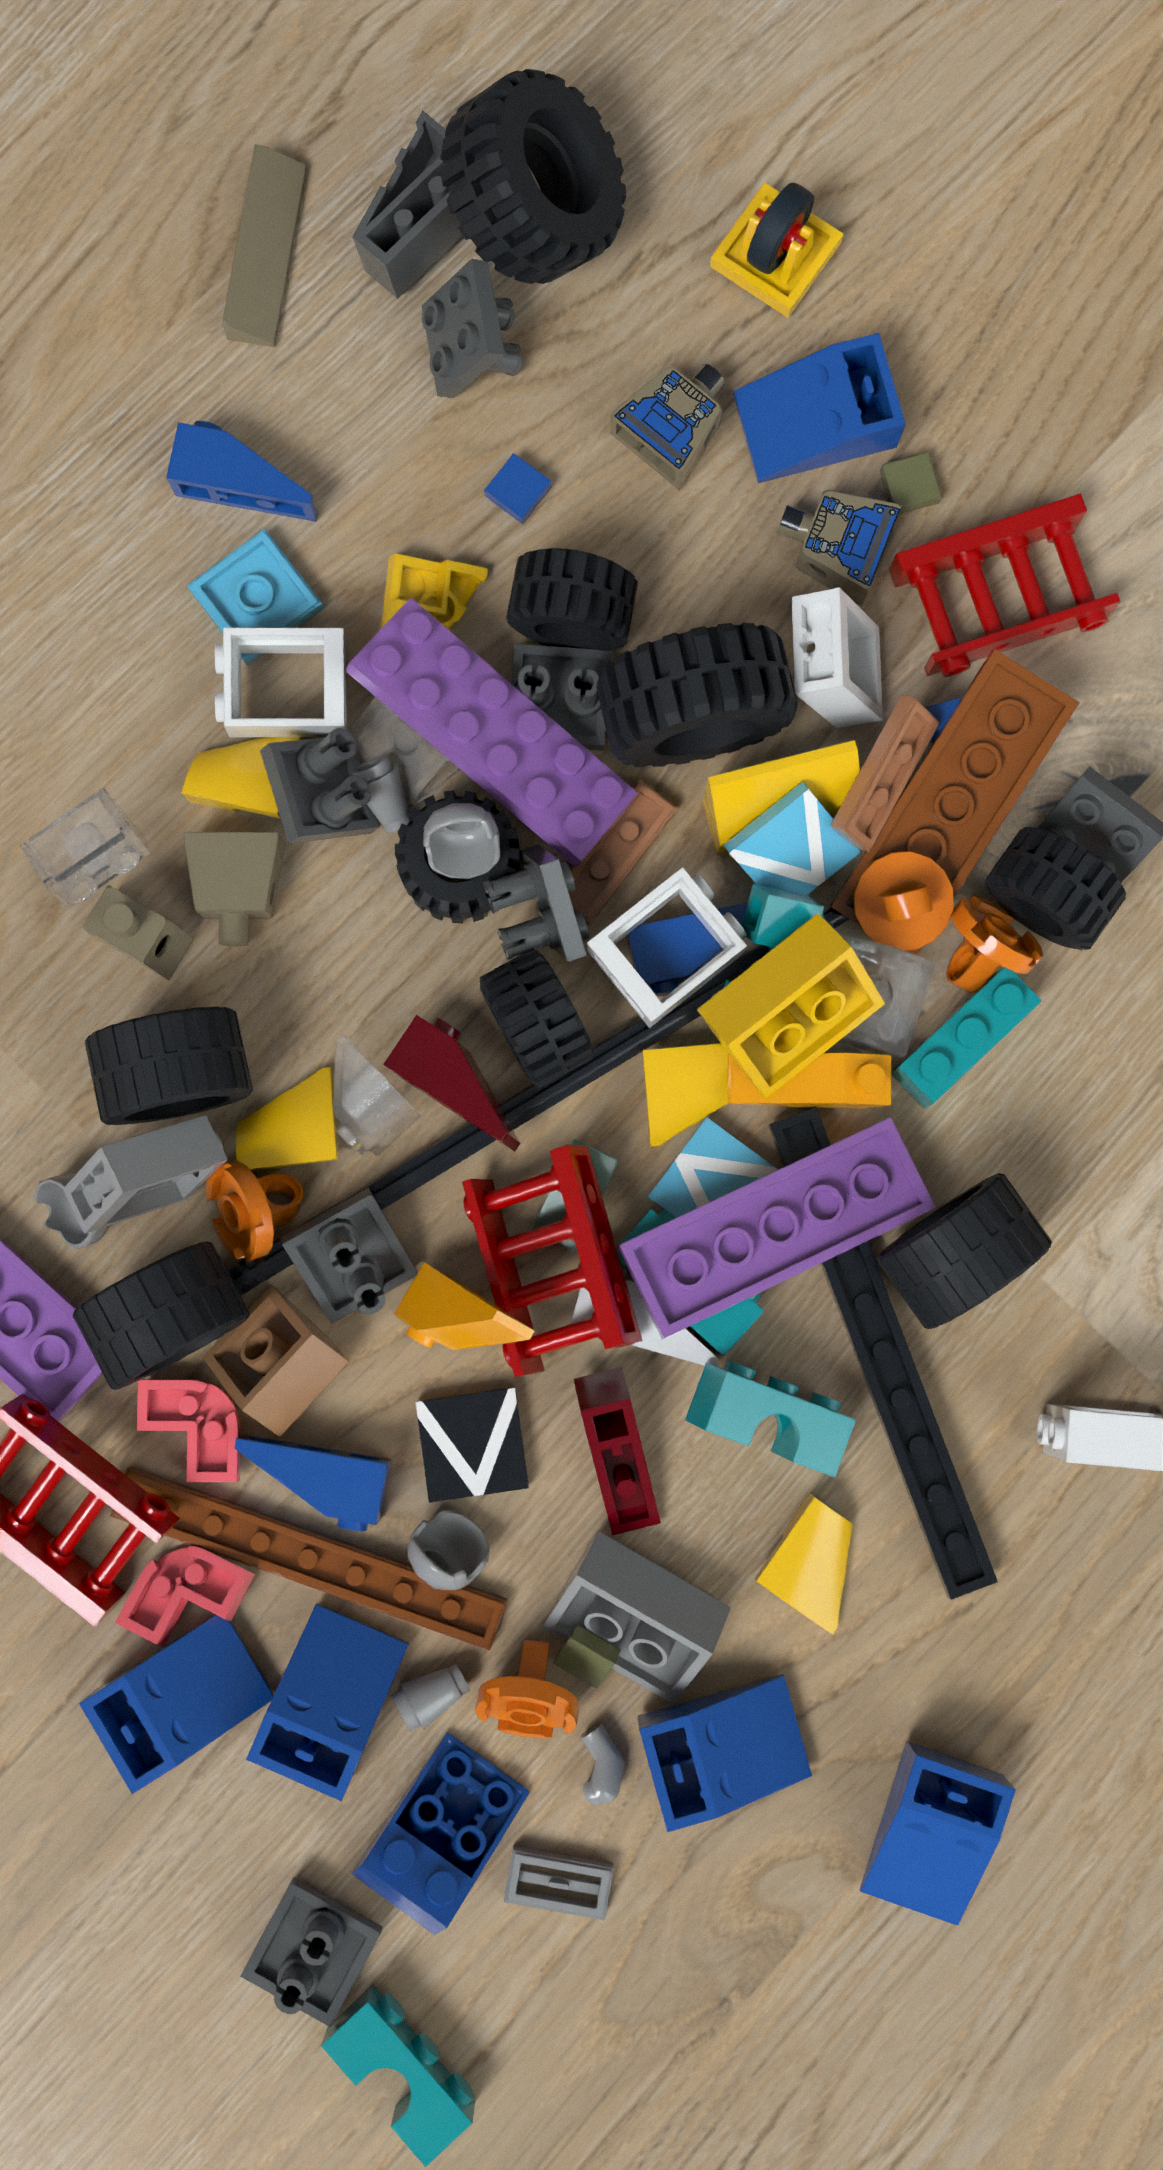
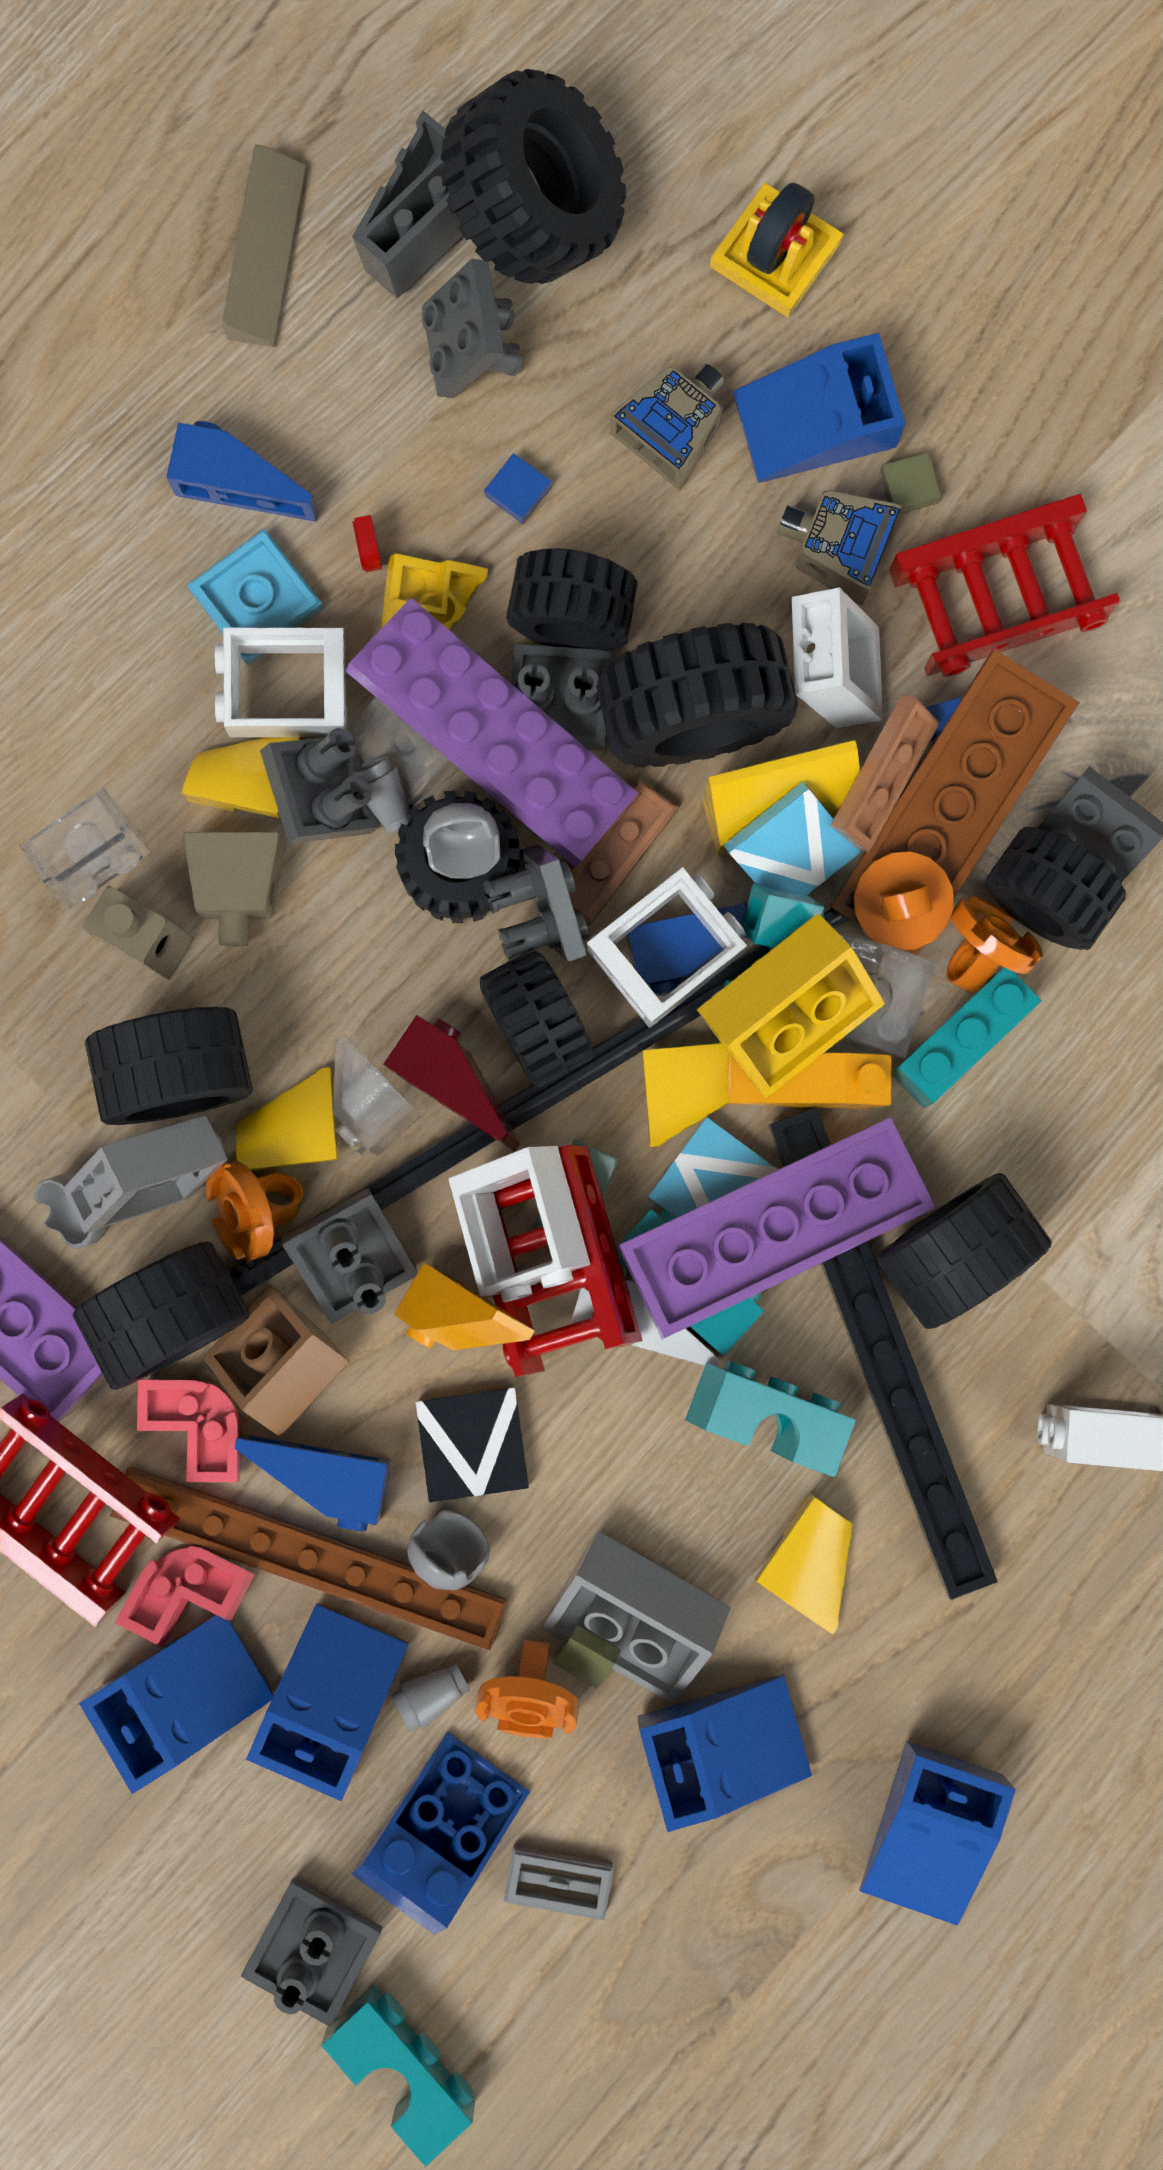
(367, 543): none -> red tile
(484, 1229): none -> white window
(608, 1768): light grey arm -> none
(617, 1450): dark red slope -> none

